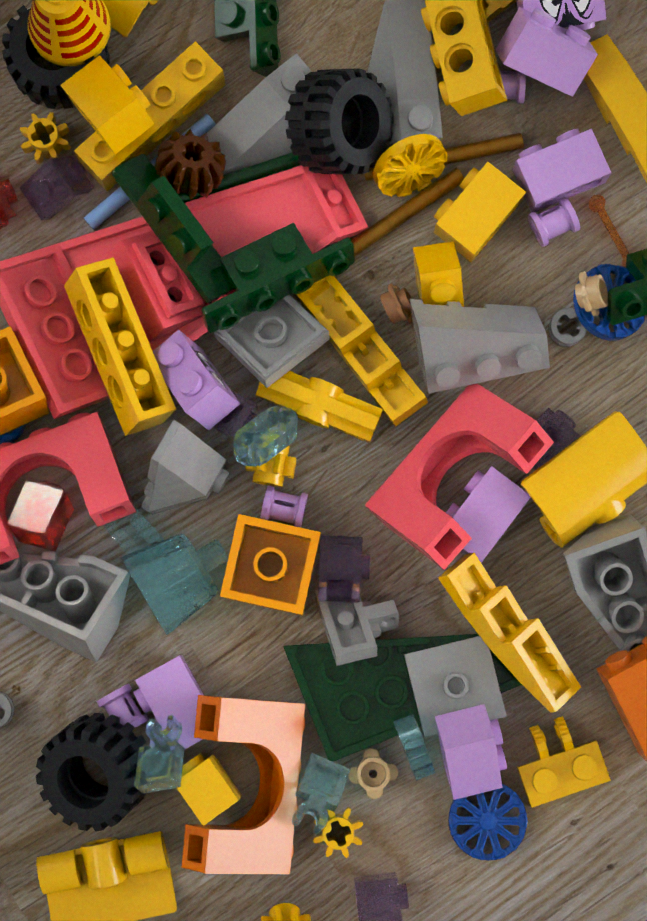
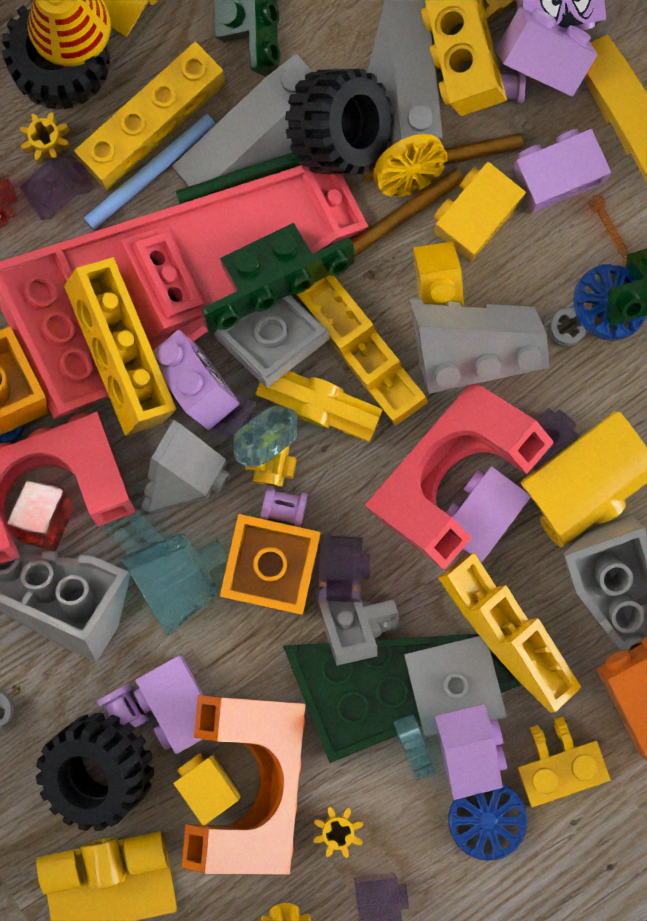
(108, 103): yellow brick -> none
(162, 762): clear light blue plate -> none
(174, 226): dark green bracket -> none
(191, 163): reddish brown gear -> none
(321, 788): clear light blue plate -> none
(373, 761): tan plate -> none
(397, 304): medium nougat plate -> none
(554, 222): lavender bush -> none
(591, 293): tan plate -> none

